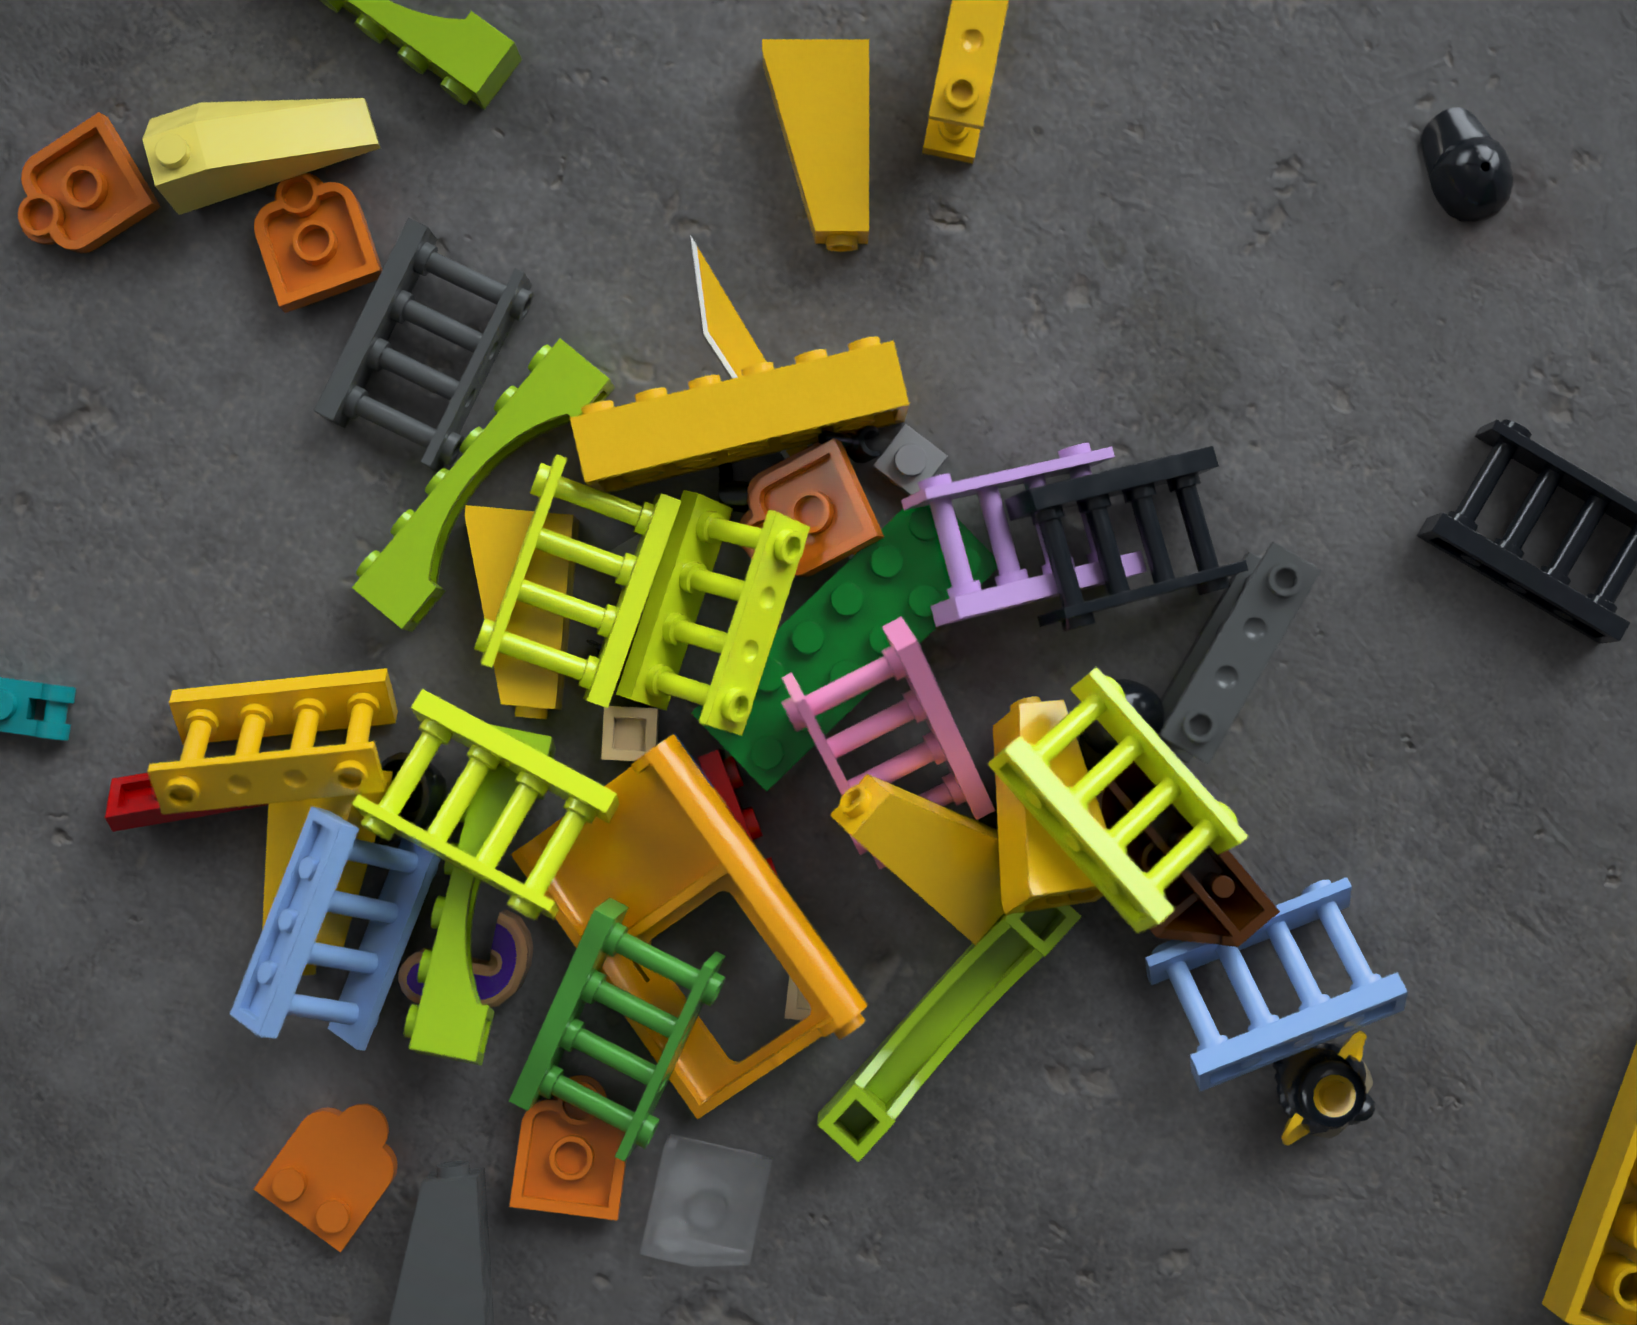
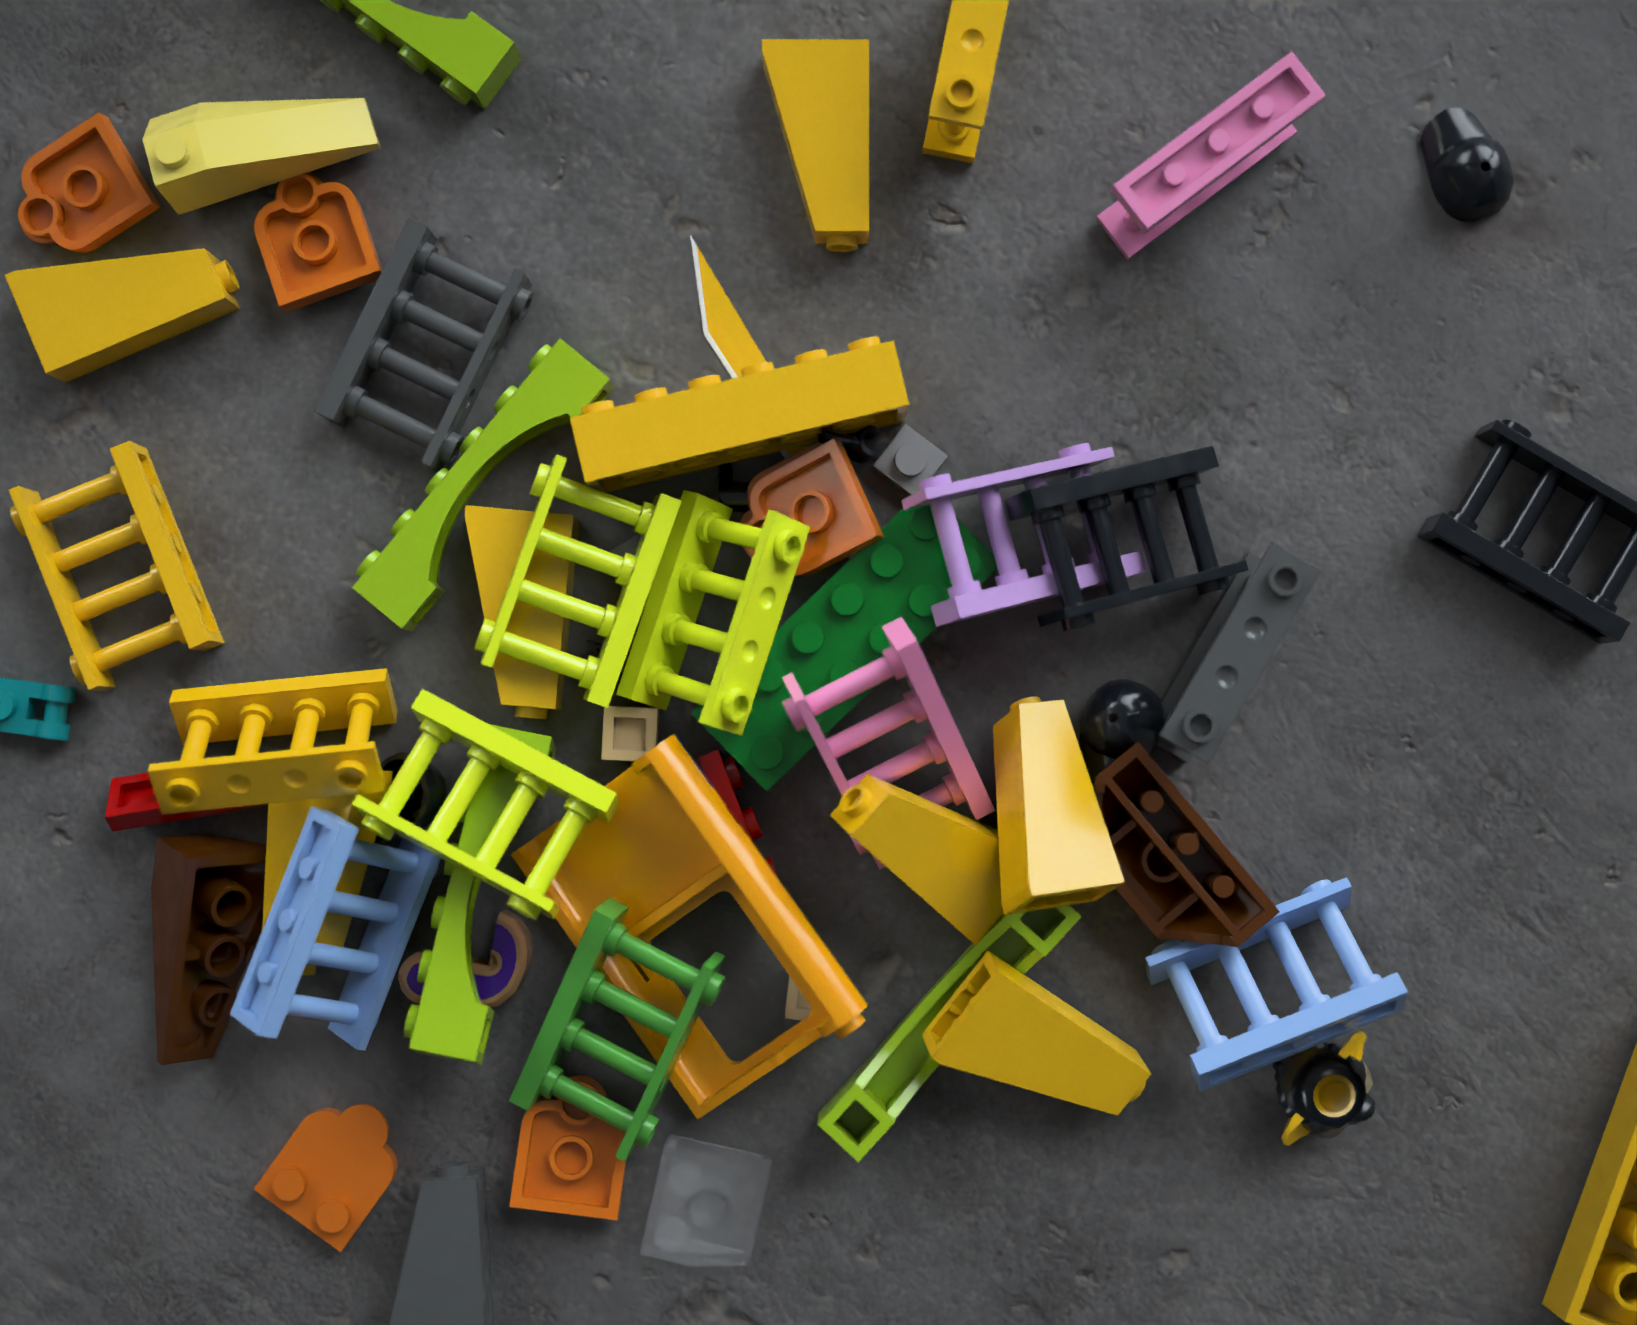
(116, 307): none -> yellow slope
(150, 525): none -> yellow fence
(204, 934): none -> reddish brown wedge
(1031, 1039): none -> yellow slope
(1103, 851): neon yellow fence -> none
(1209, 155): none -> bright pink fence

